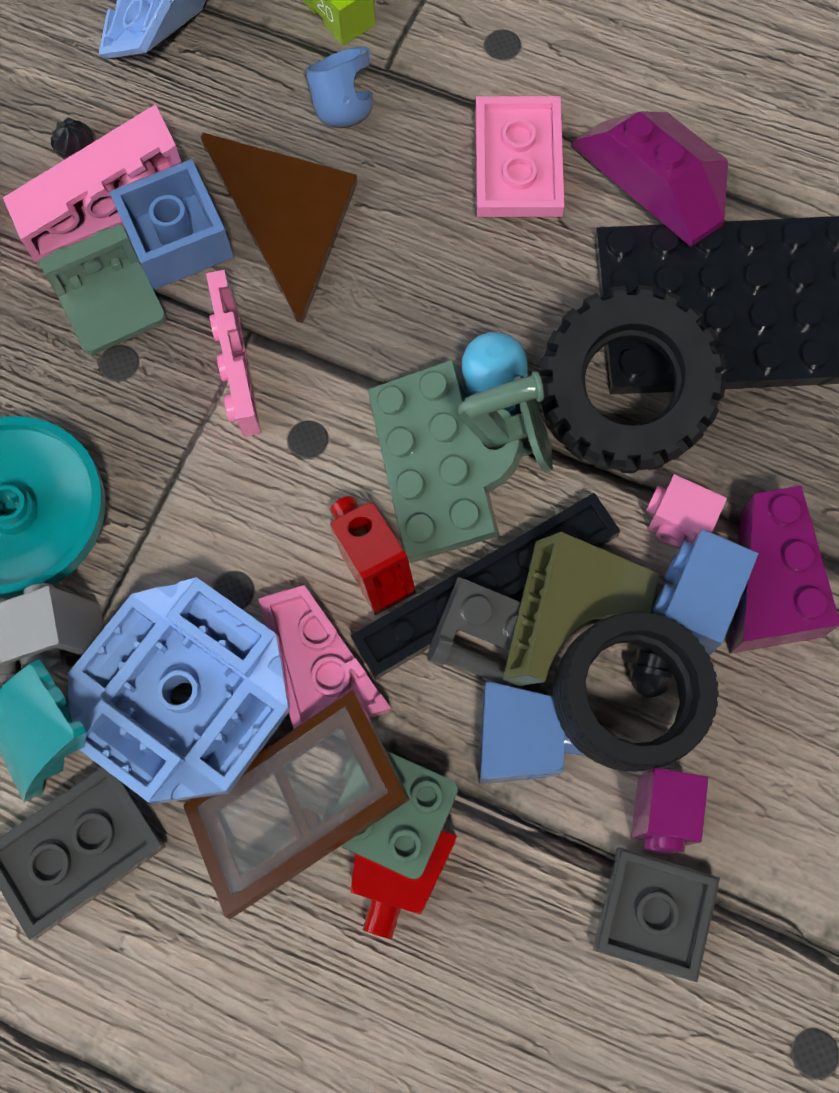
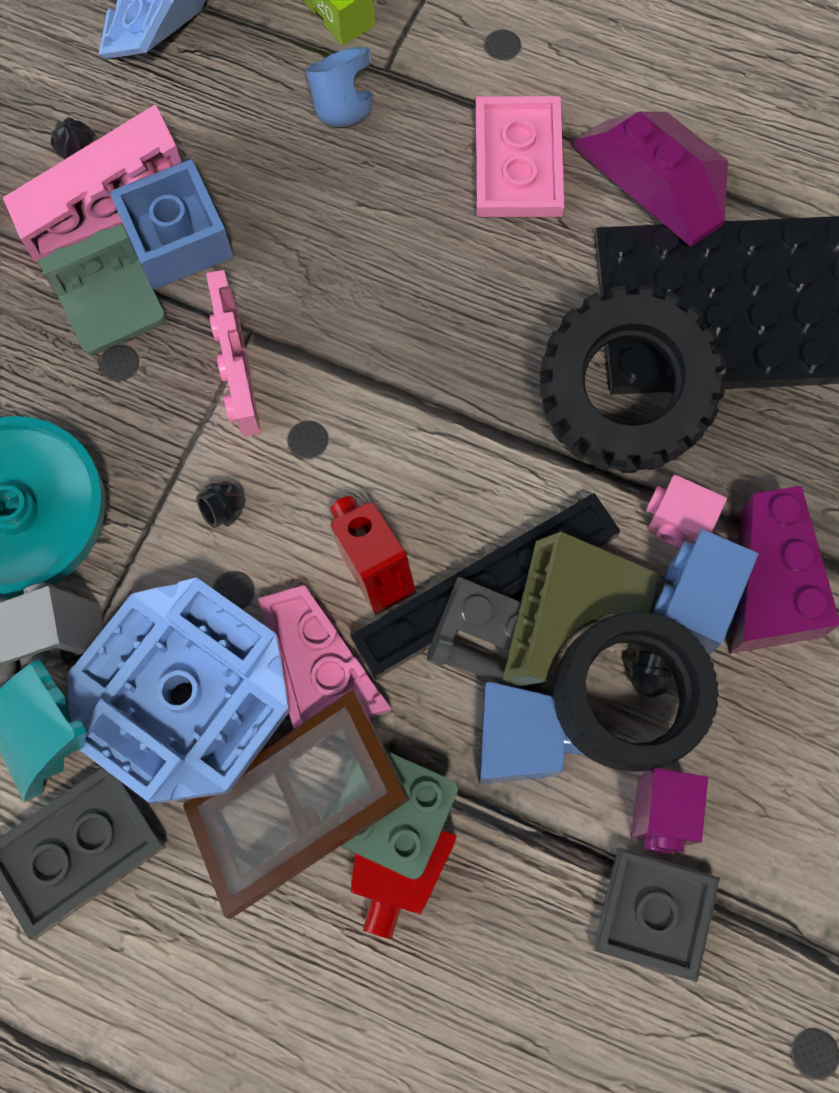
(221, 503): none -> black plate
(288, 209): reddish brown tile -> none
(452, 452): sand green plate -> none
(493, 361): medium azure helmet -> none

